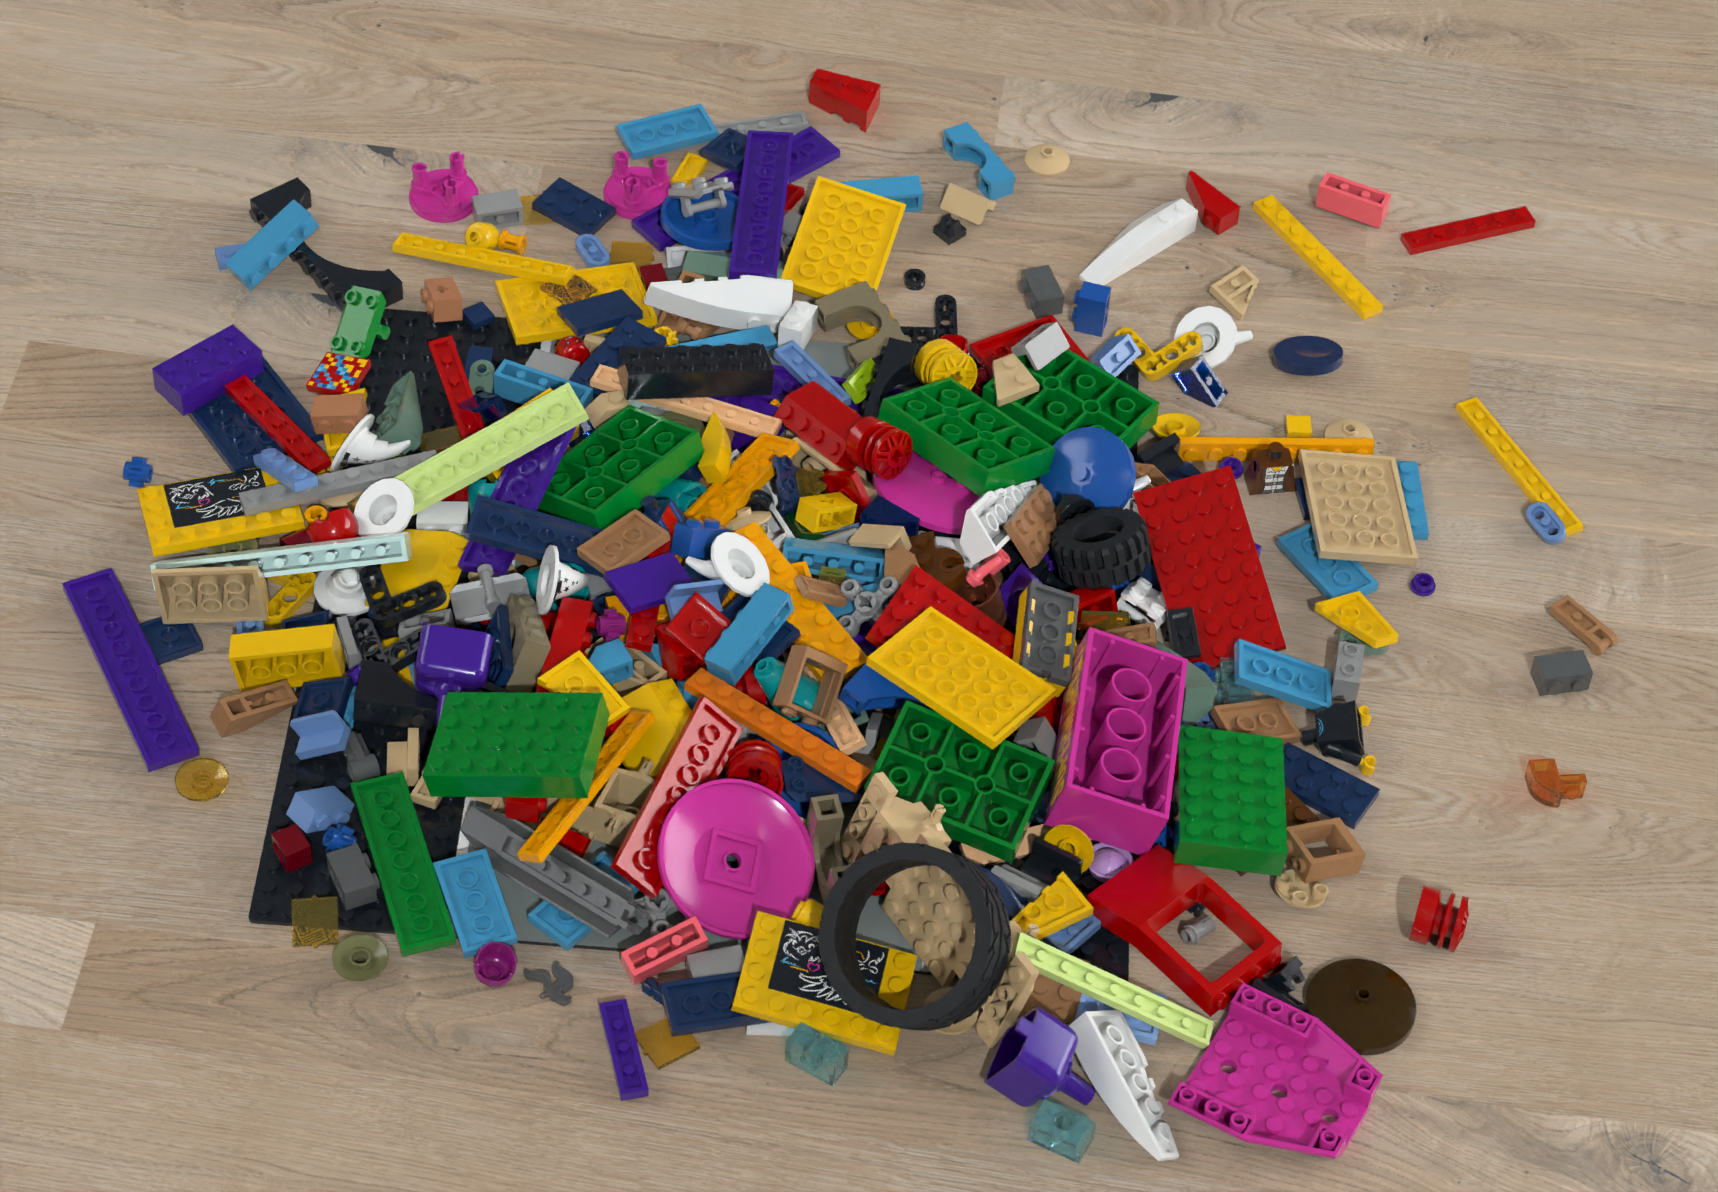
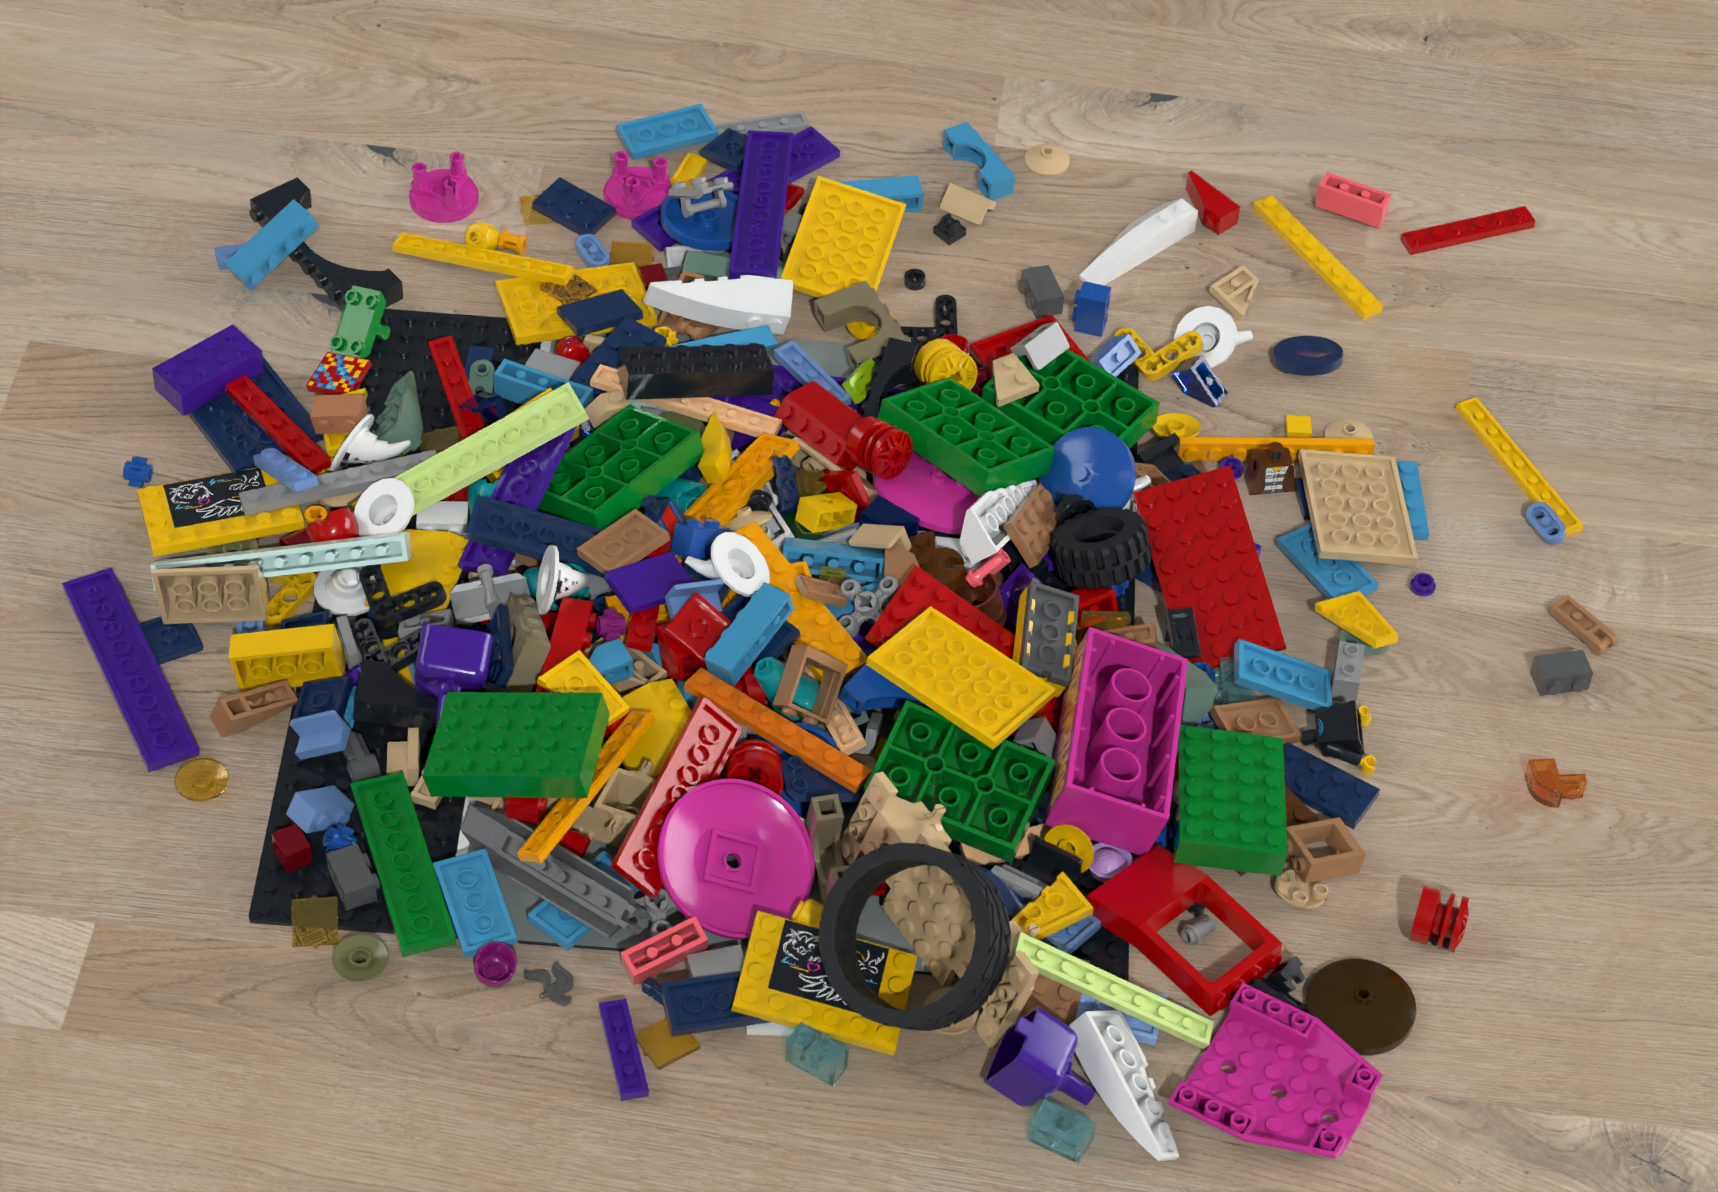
(442, 299): nougat brick -> none
(478, 315): dark blue tile -> none
(498, 208): light grey brick -> none
(798, 324): white brick -> none
(846, 96): red wedge -> none
(1146, 598): white shield -> none

